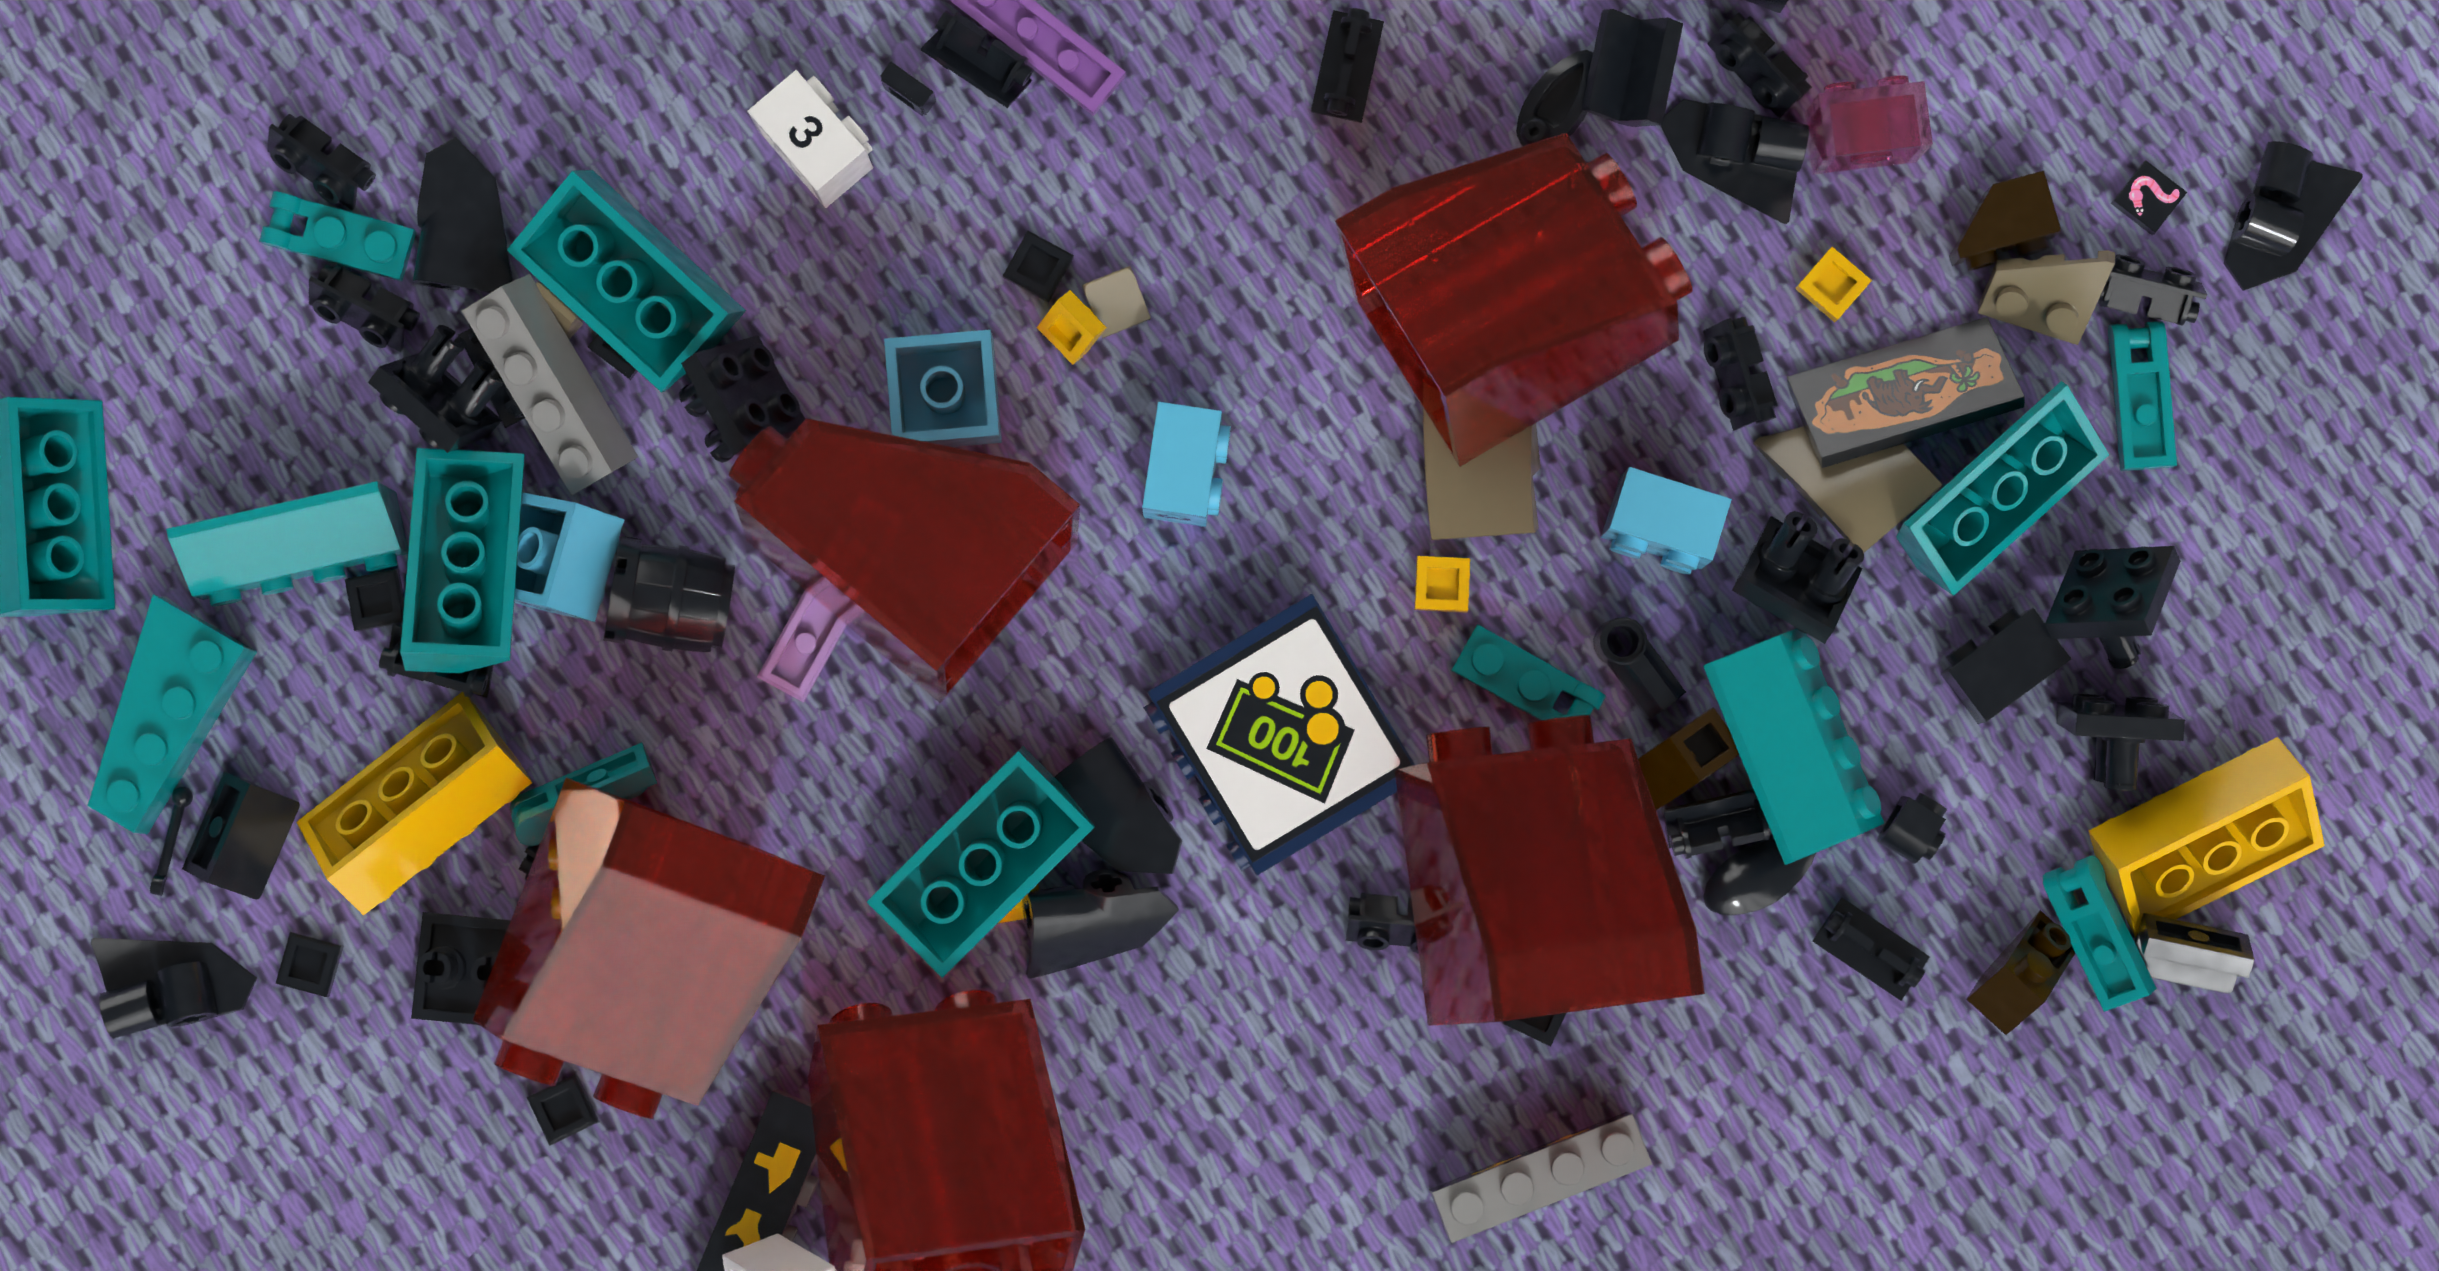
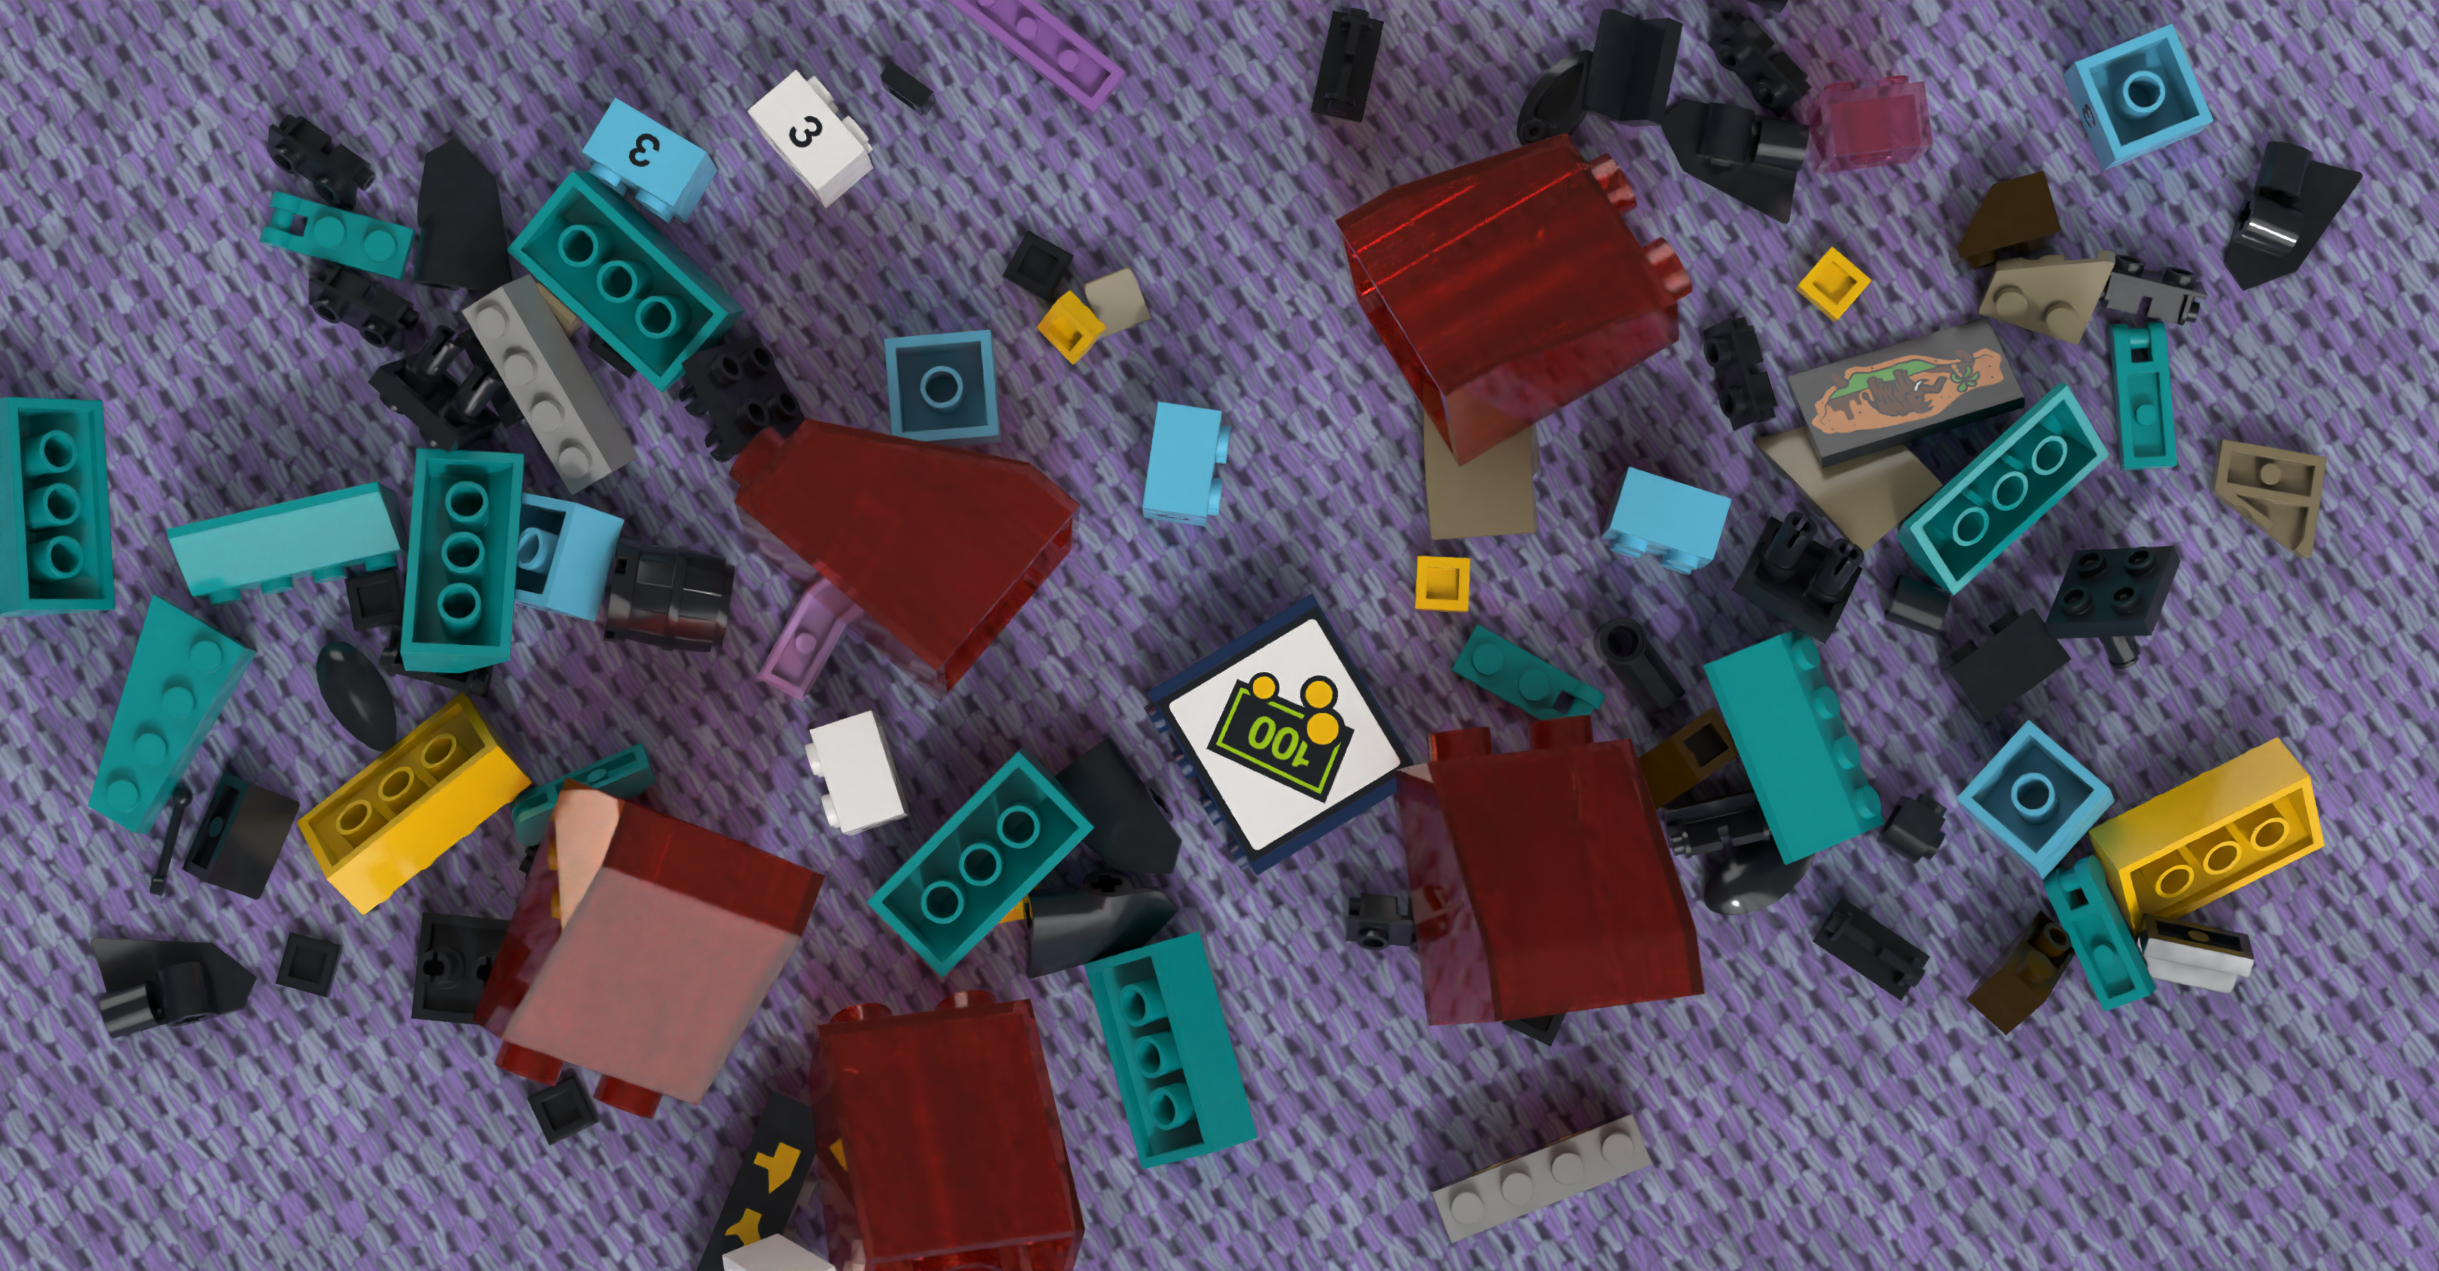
(356, 695): none -> black arm
(650, 161): none -> medium azure brick
(857, 773): none -> white brick
(996, 71): black hinge -> none
(1171, 1051): none -> teal slope
(1918, 606): none -> black beam
(2035, 799): none -> medium azure brick
(2119, 732): black plate -> none
(2137, 97): none -> medium azure brick
(2149, 197): black tile -> none
(2272, 490): none -> dark tan wing

